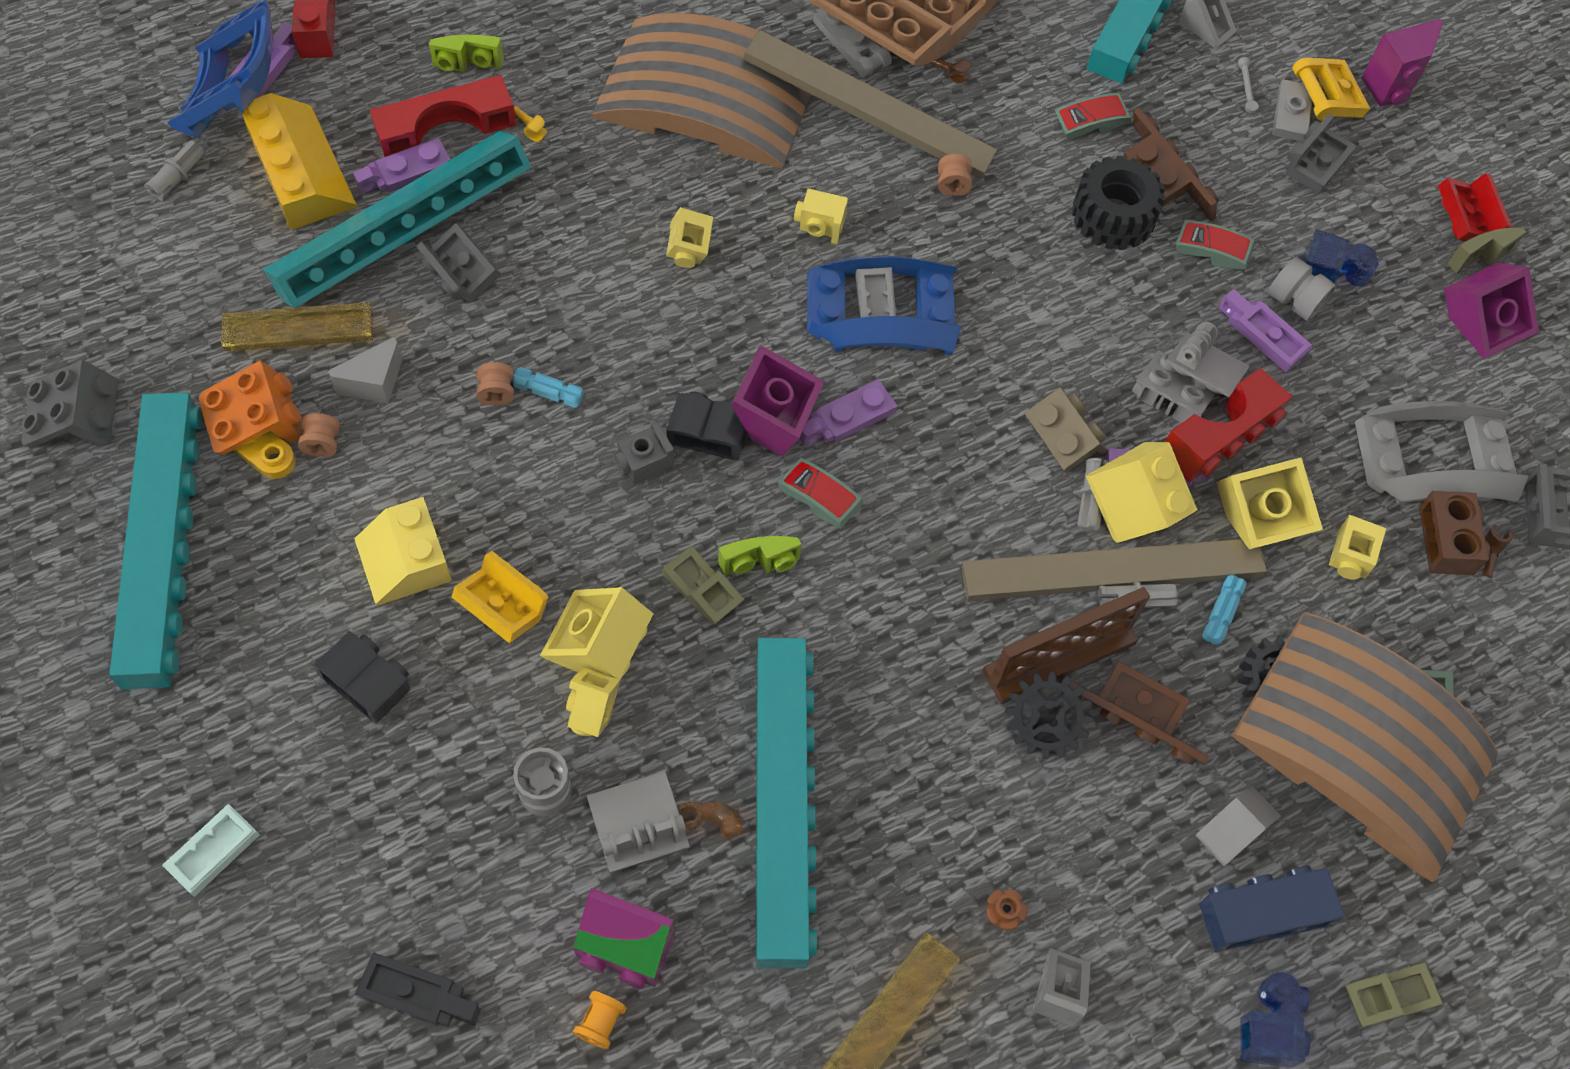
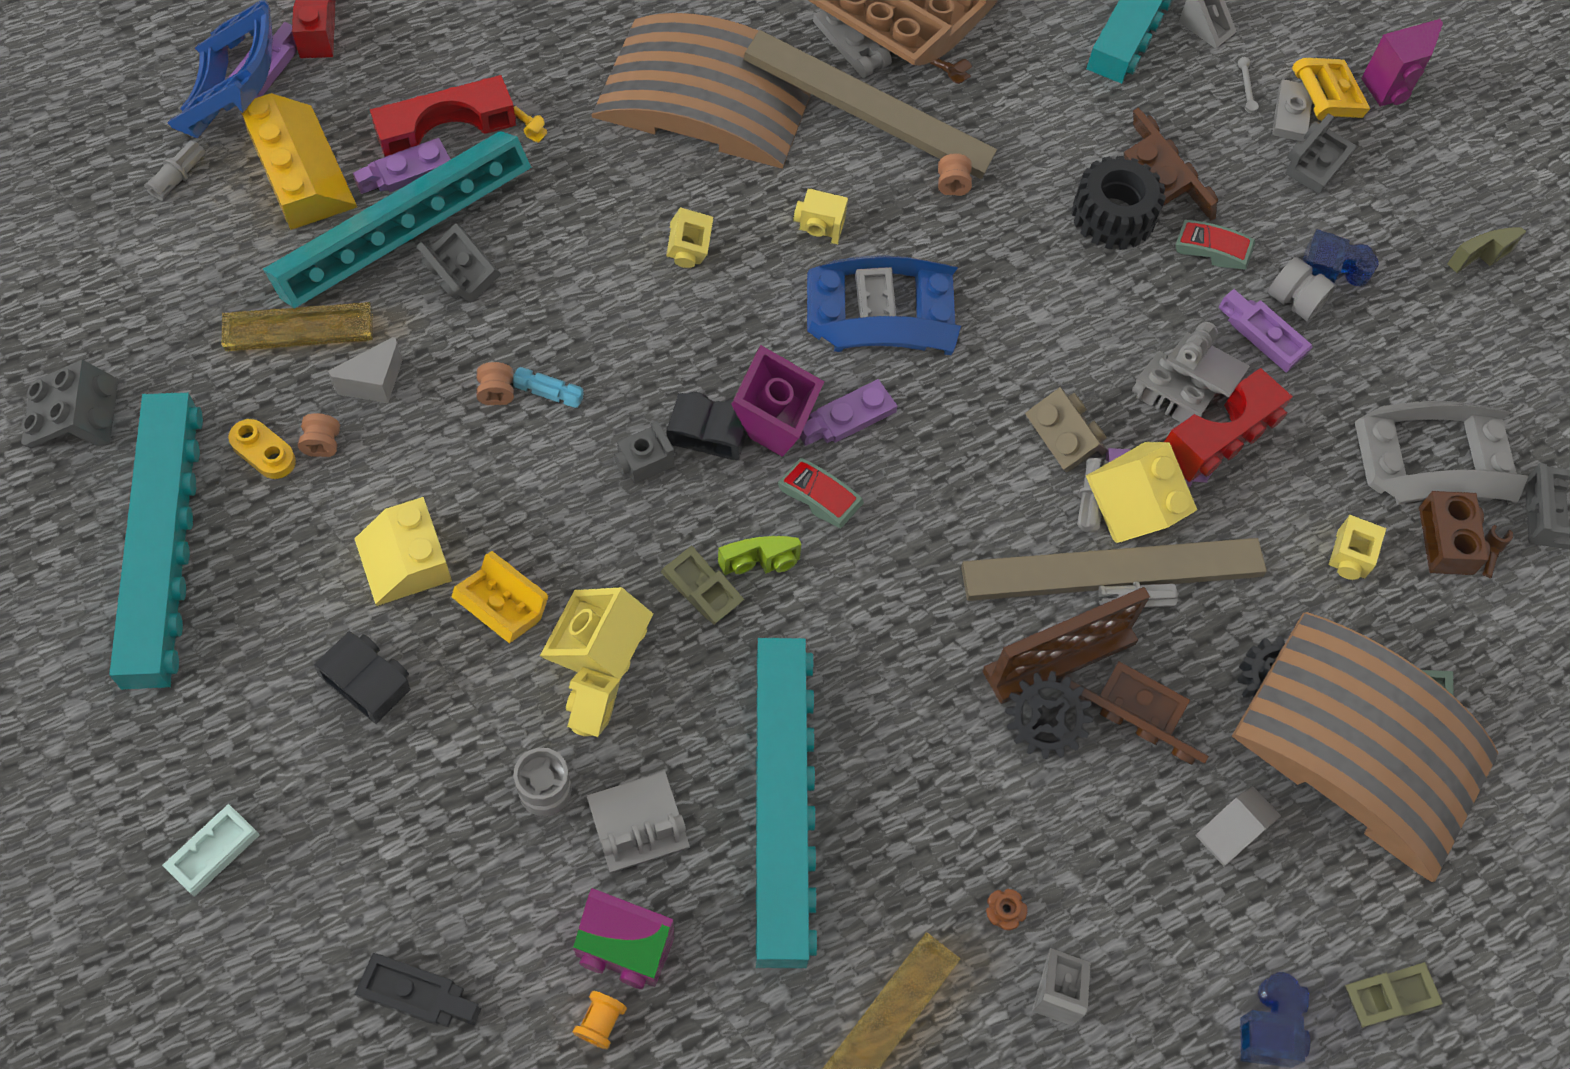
(248, 407): orange bracket -> none
(457, 51): lime slope -> none
(720, 813): clear orange arm -> none
(1092, 113): slope -> none
(1224, 610): medium azure axle -> none
(1270, 503): light yellow slope -> none
(1270, 908): dark blue brick -> none
(1473, 206): red bracket -> none
(1494, 307): magenta slope -> none

